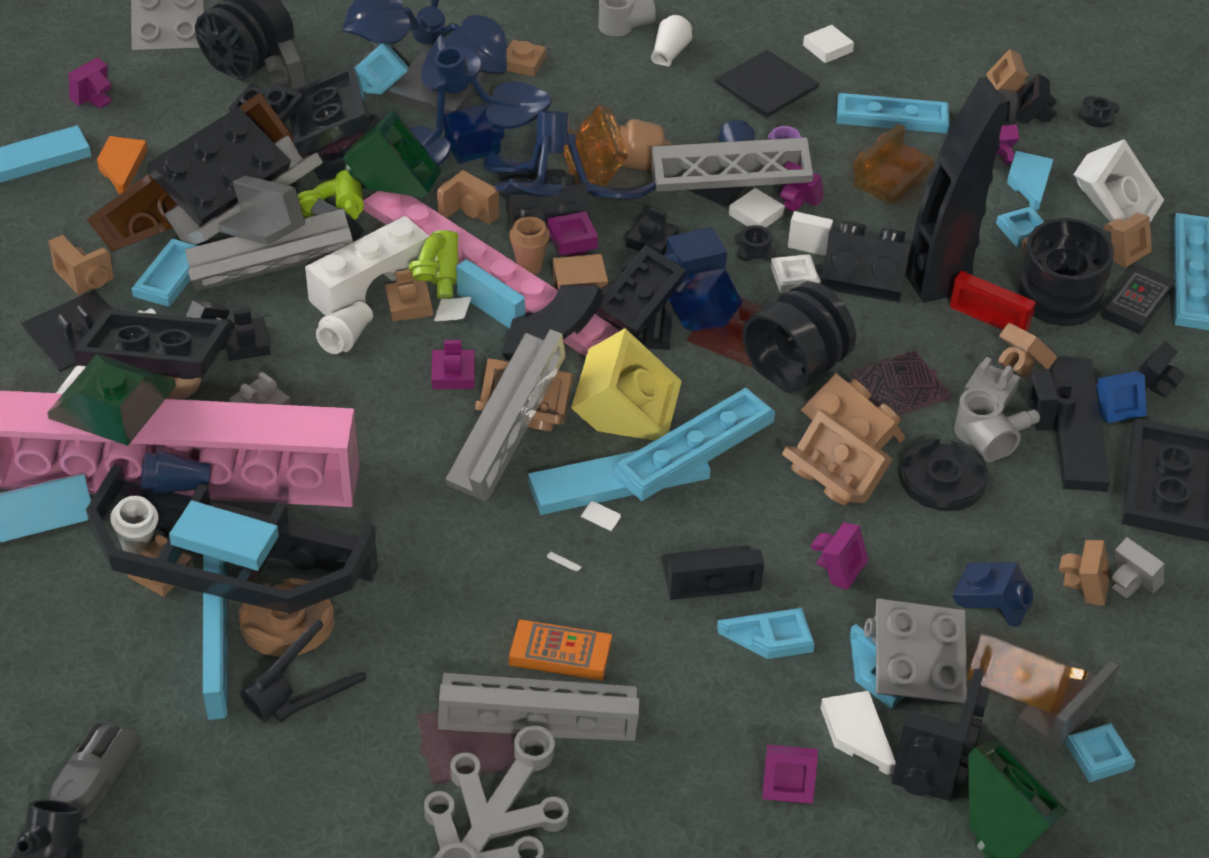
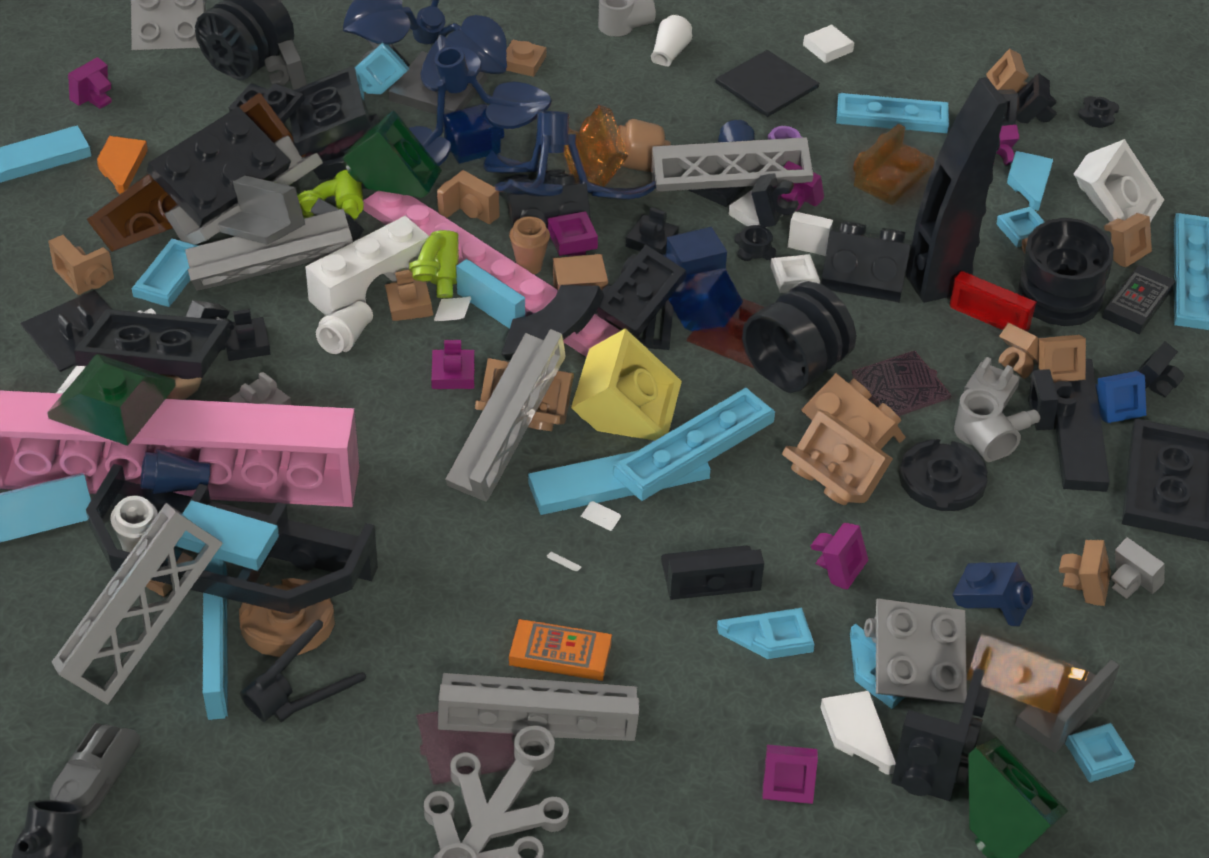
(122, 592): none -> light grey fence
(769, 202): none -> black tile
(1064, 357): none -> medium nougat plate

